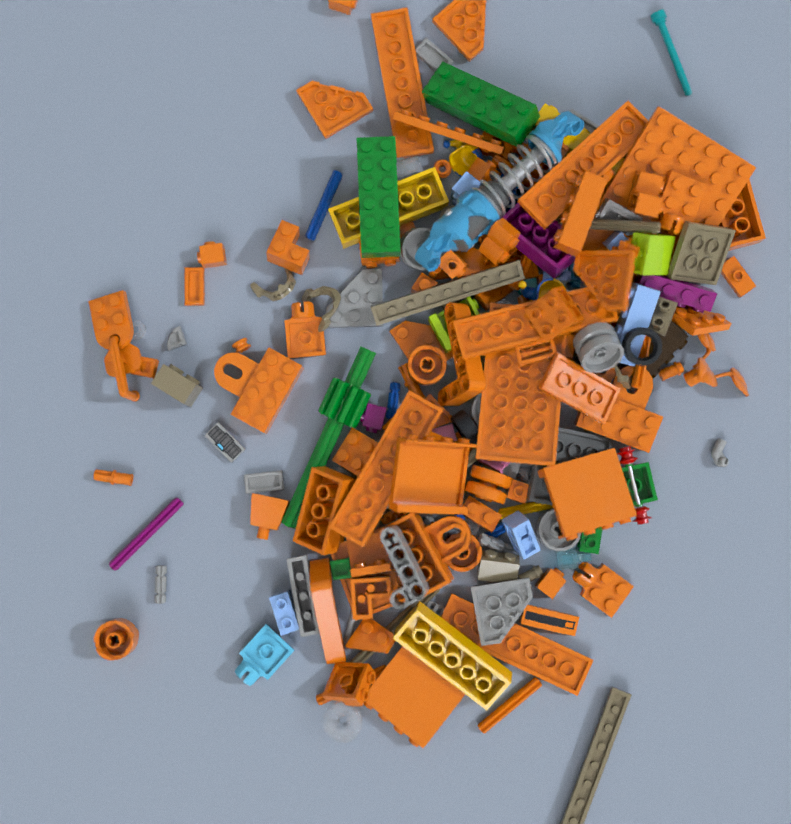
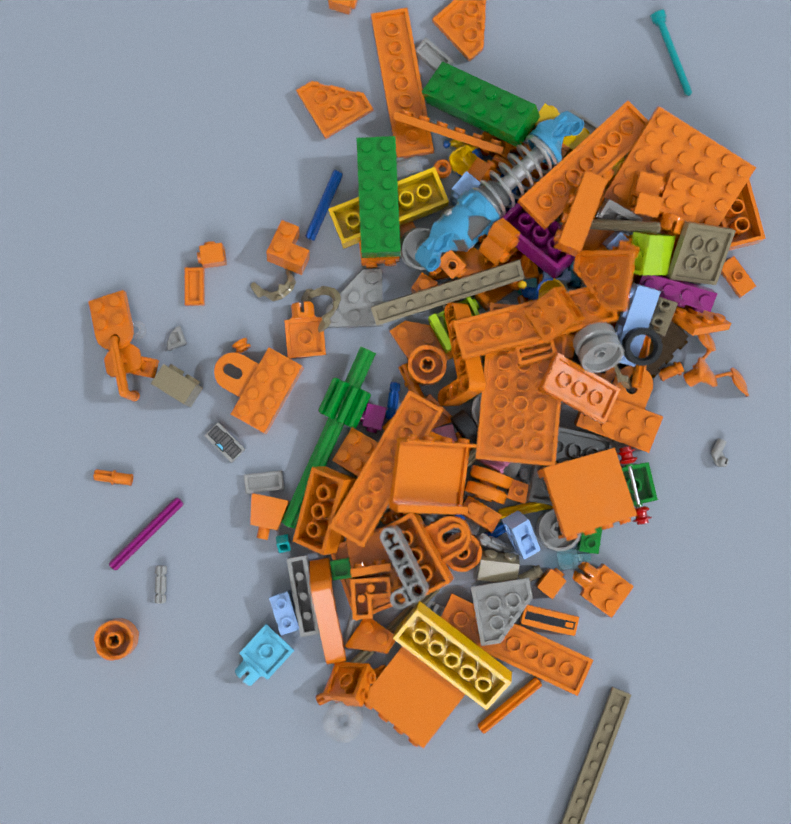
(283, 543): none -> teal piece

